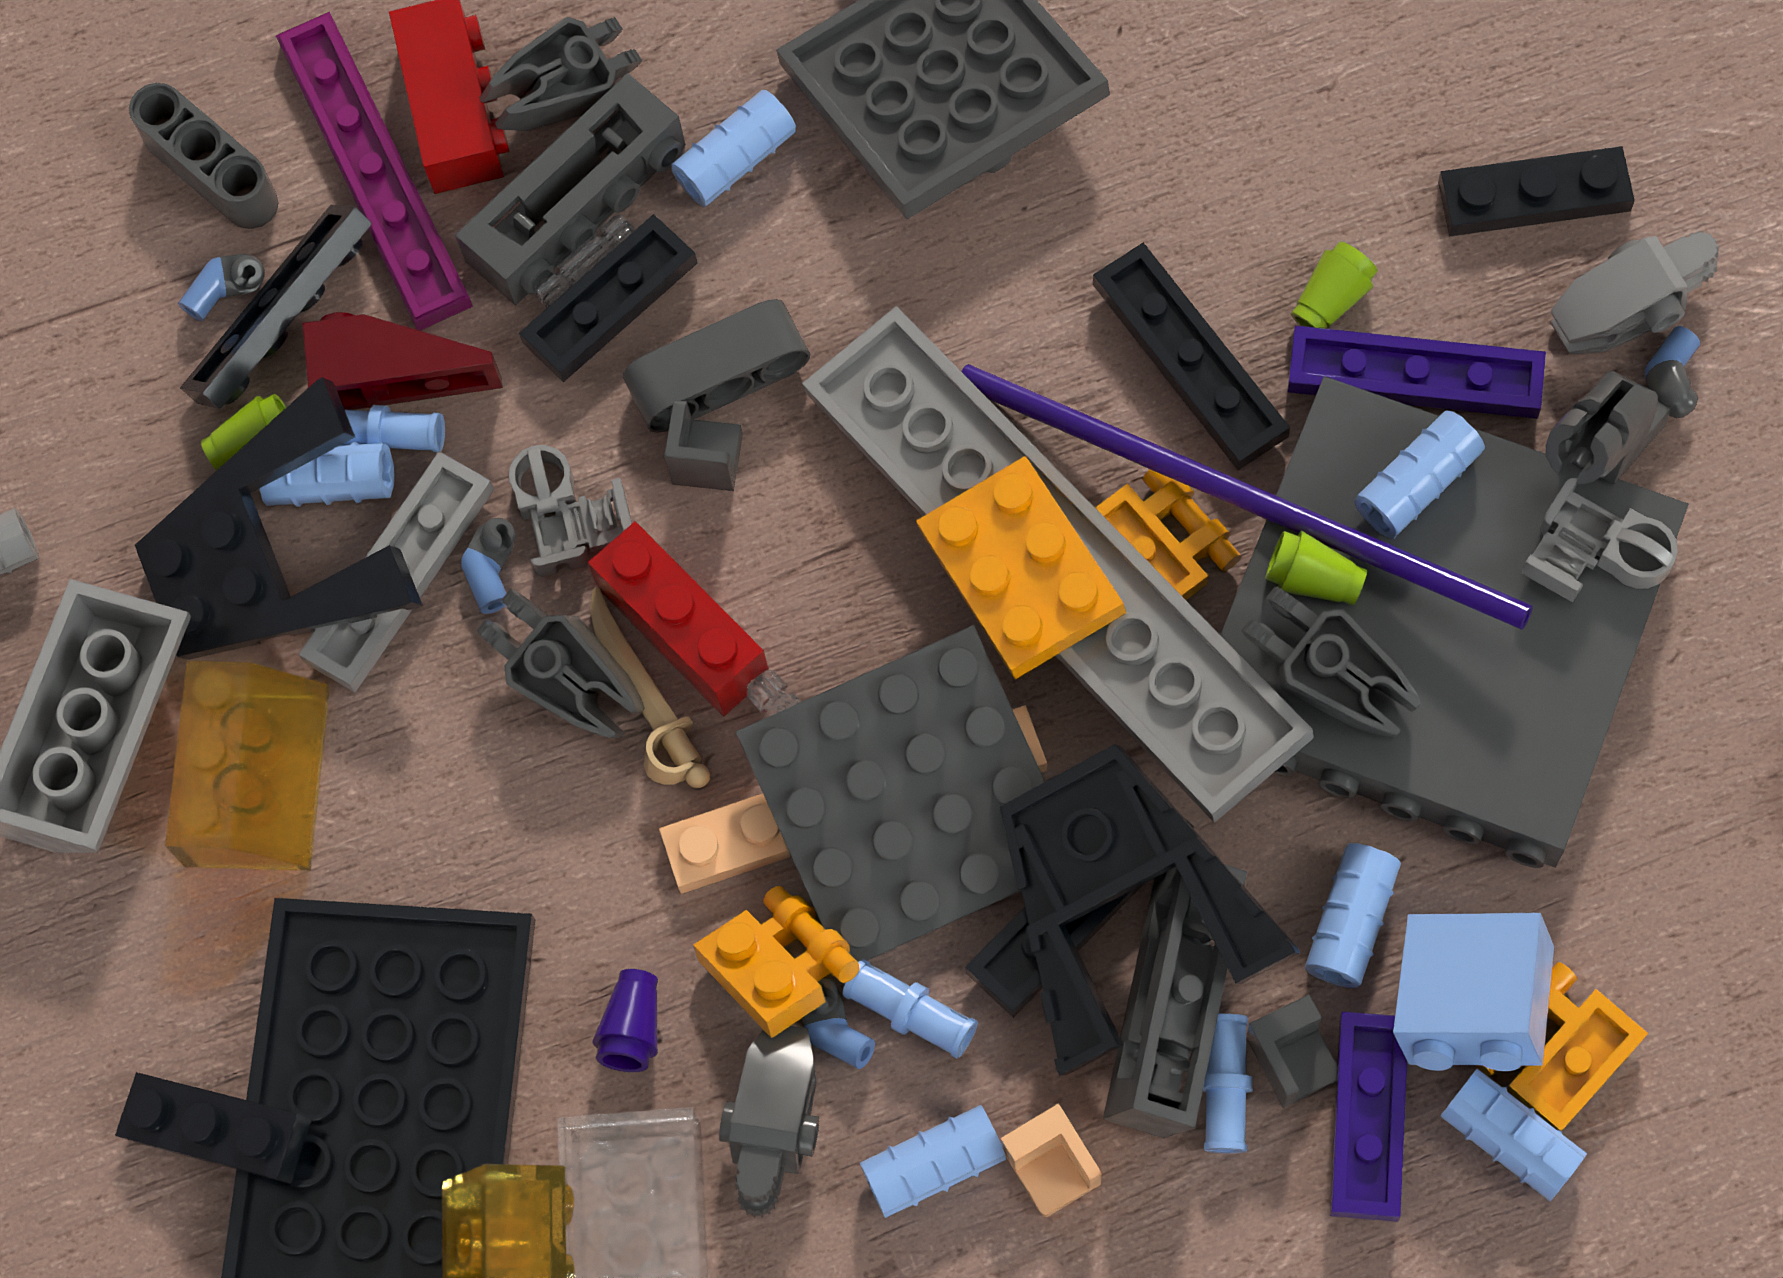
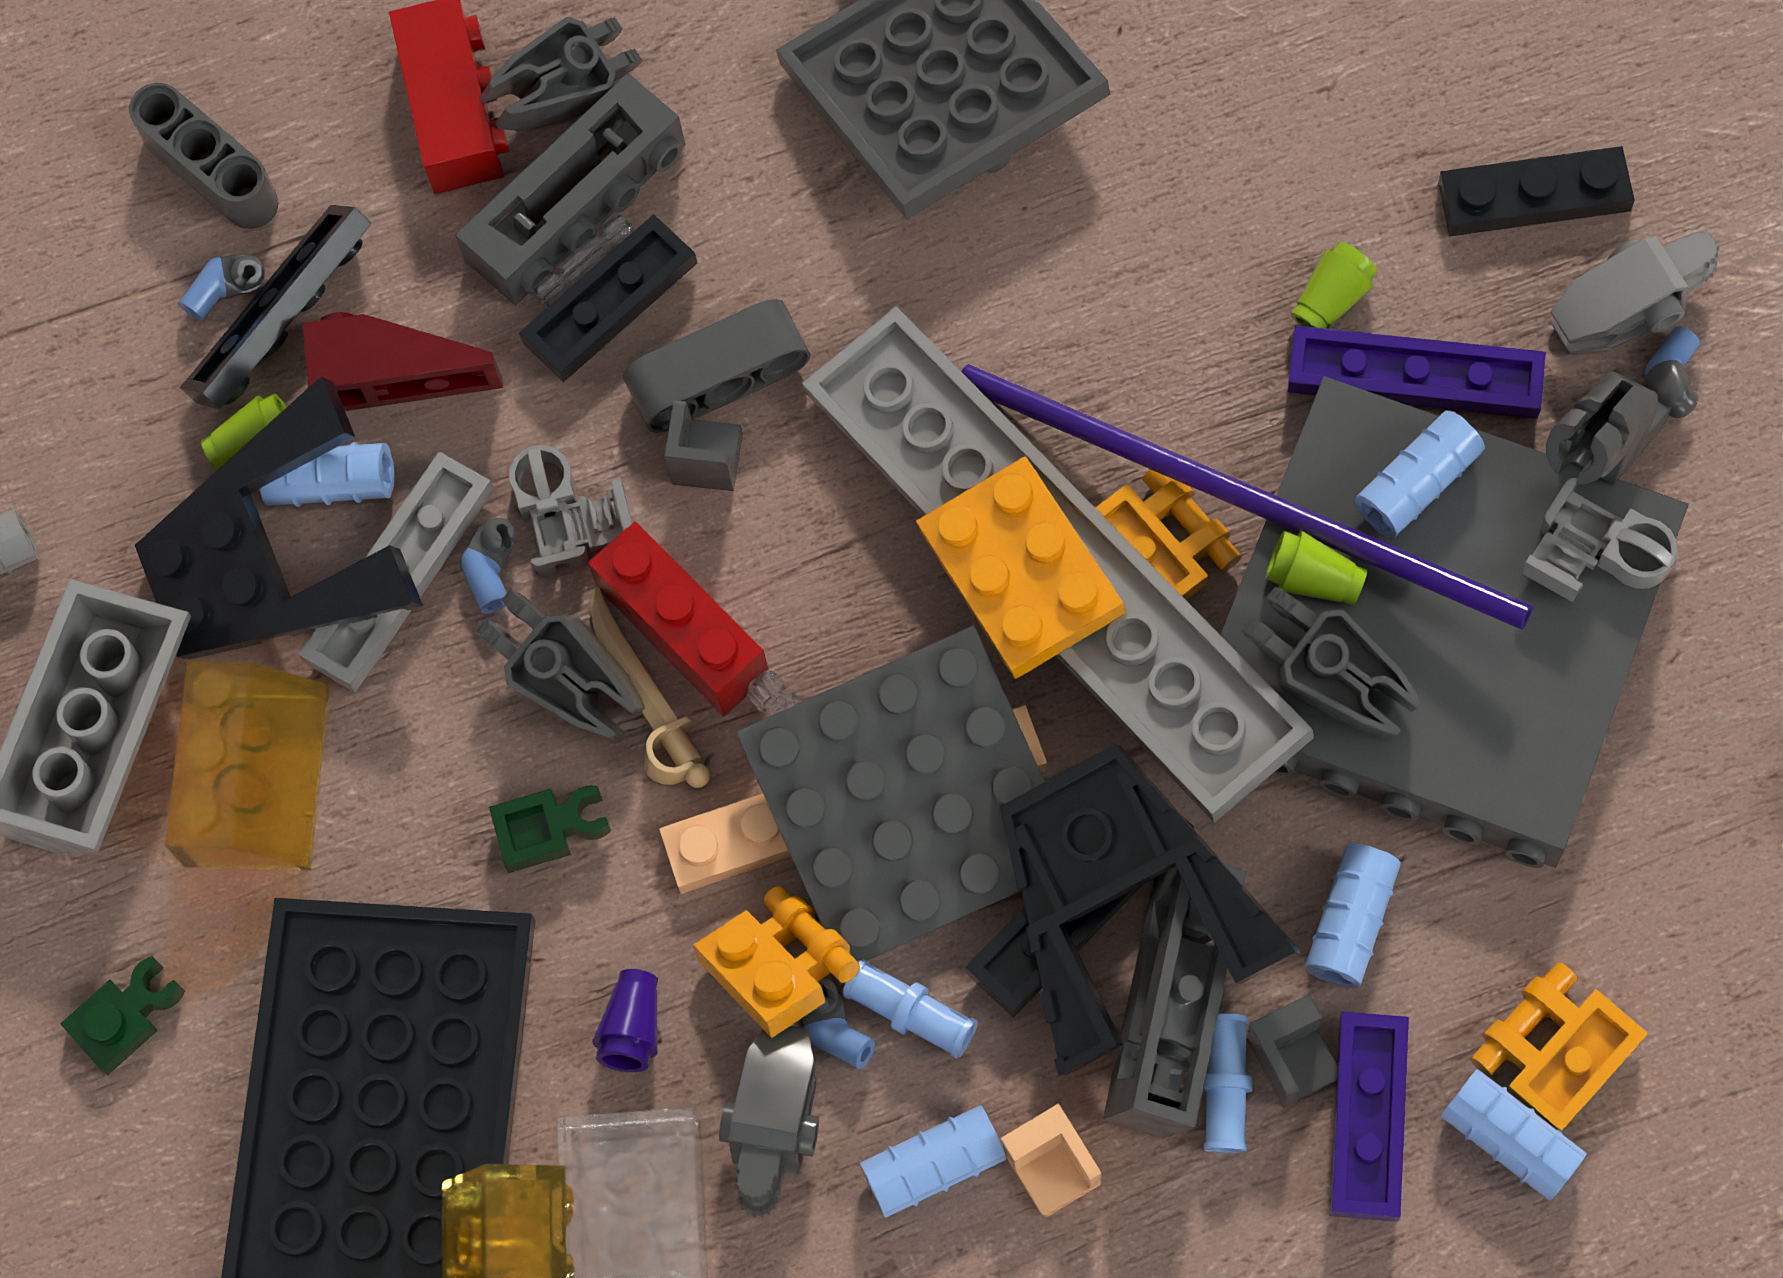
(115, 1021): none -> dark green plate
(213, 1127): black plate -> none
(374, 172): magenta tile -> none
(397, 429): light blue pin -> none
(536, 828): none -> dark green plate
(733, 148): light blue axle -> none
(1191, 356): black plate -> none
(1474, 990): light blue brick -> none

